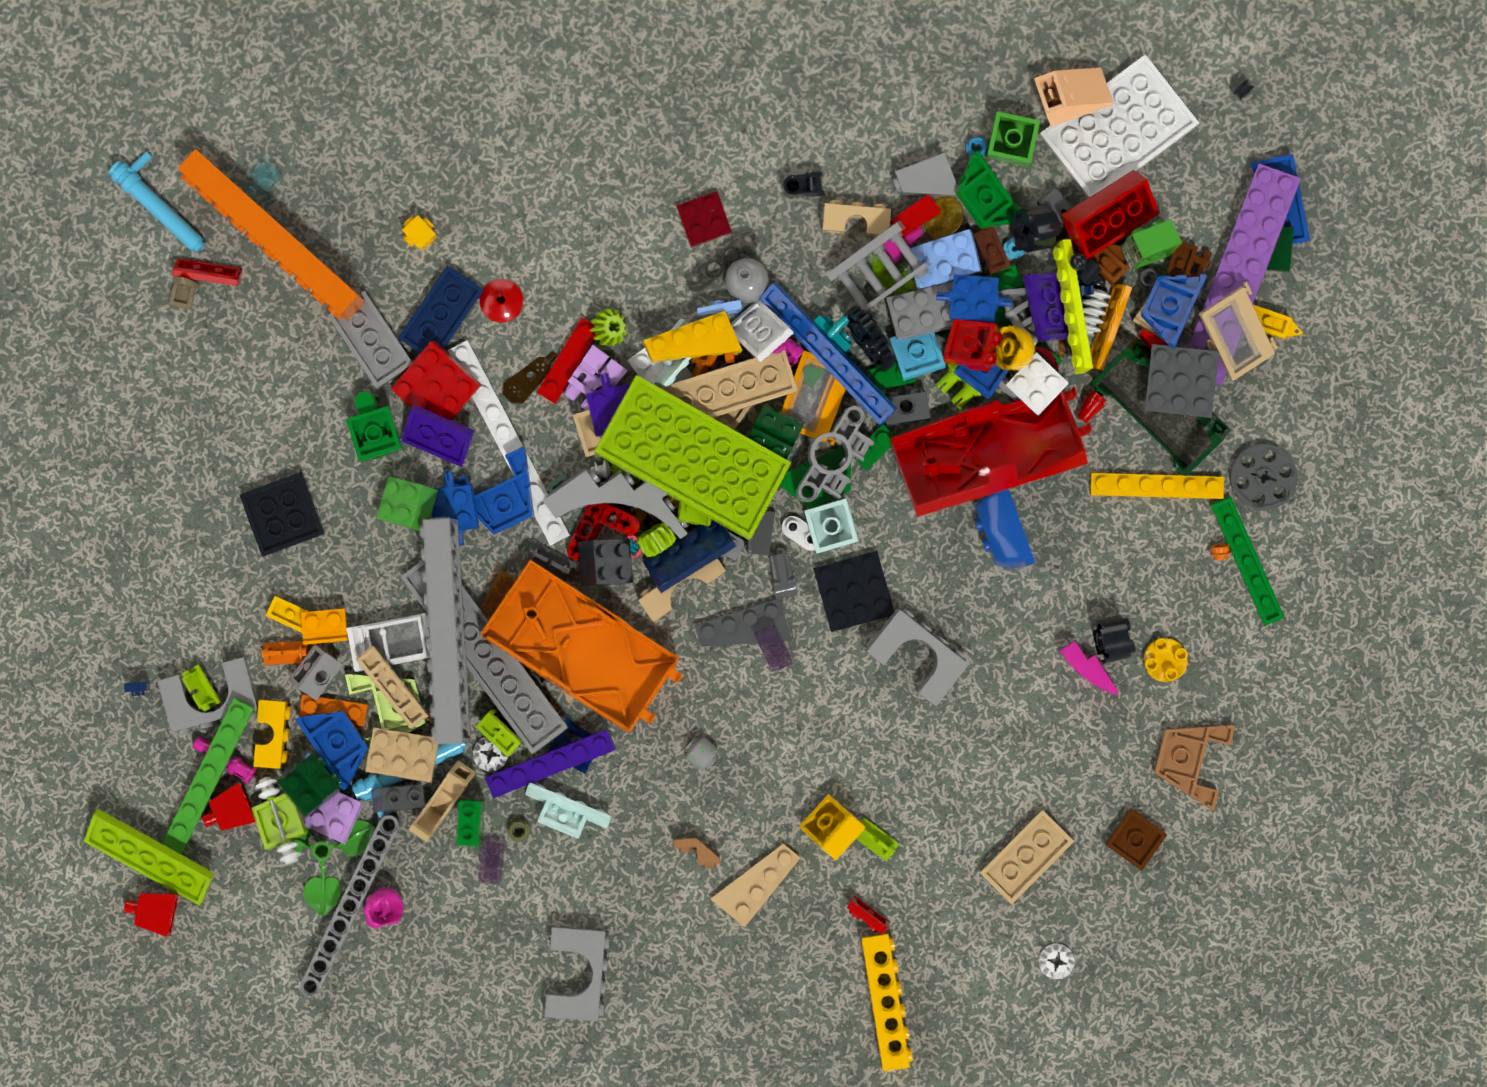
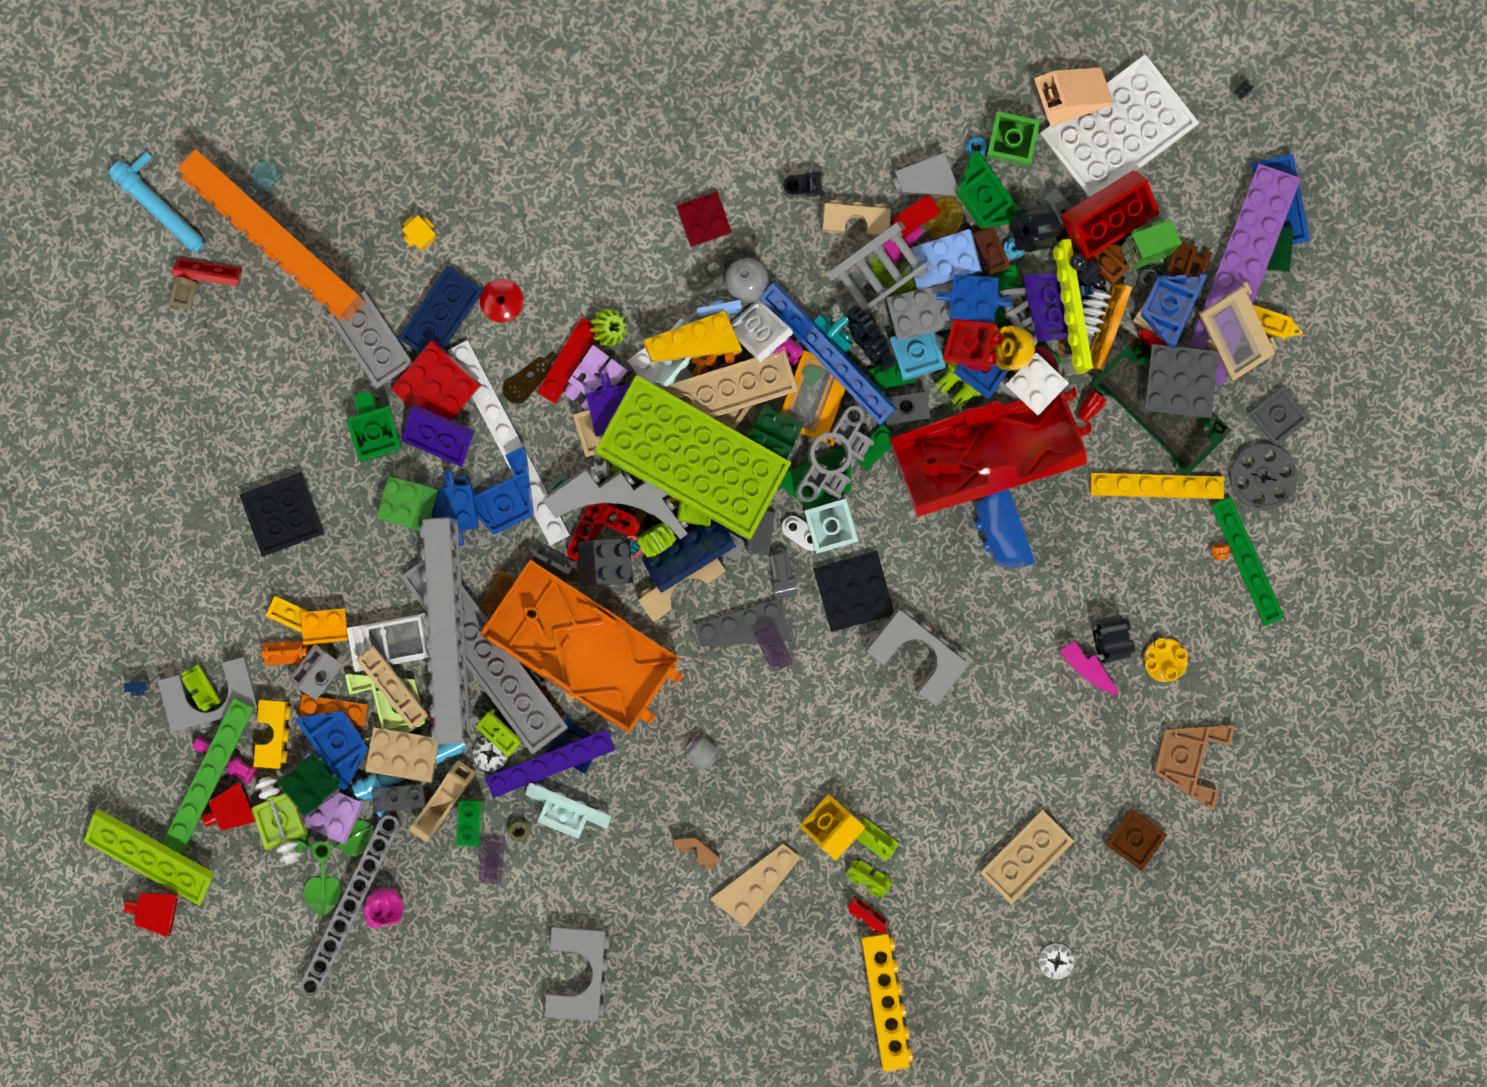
(877, 884): none -> lime hinge
(1278, 416): none -> dark grey tile

